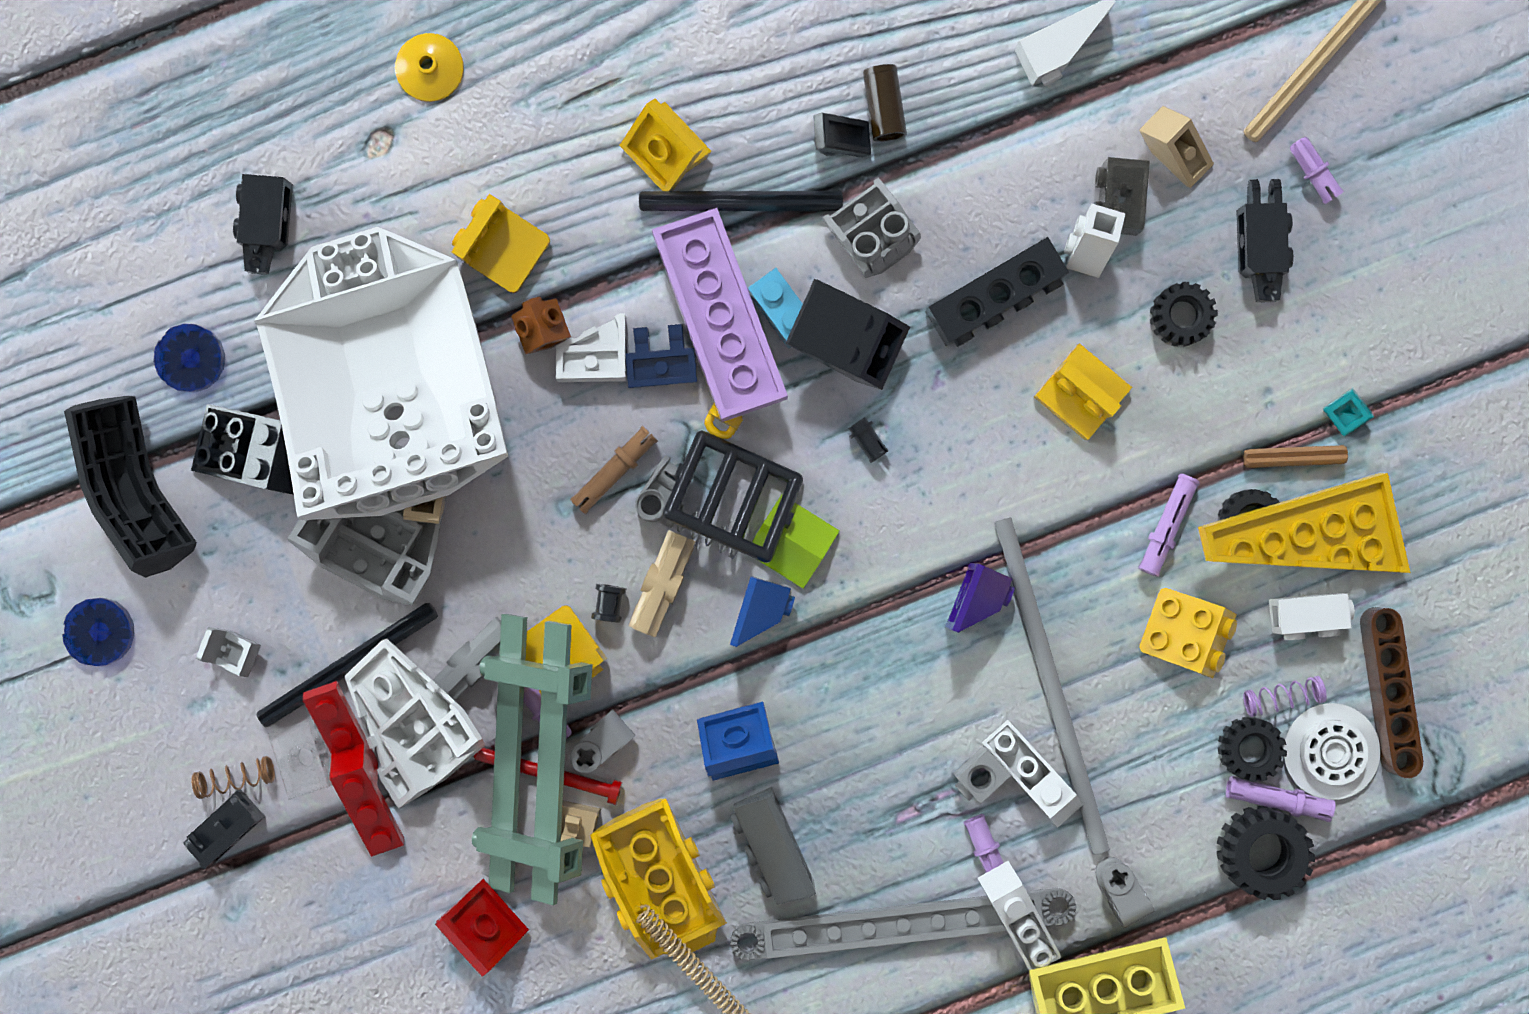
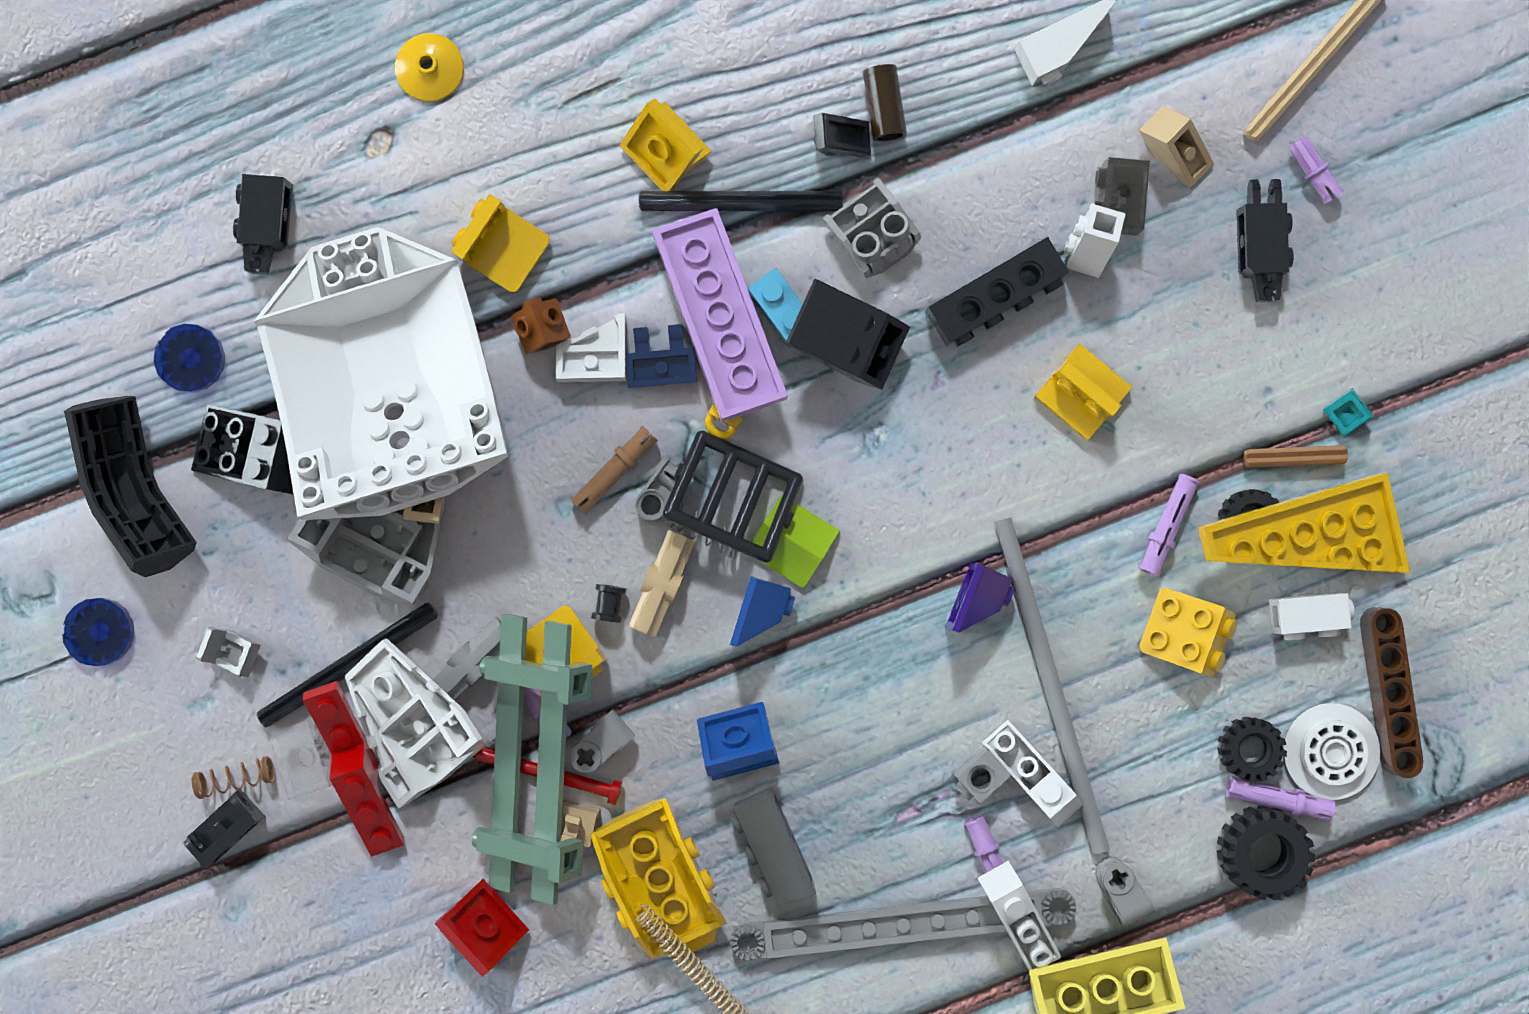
(868, 439): black pin -> none
(1204, 314): black tyre -> none
(1318, 689): lavender piece -> none

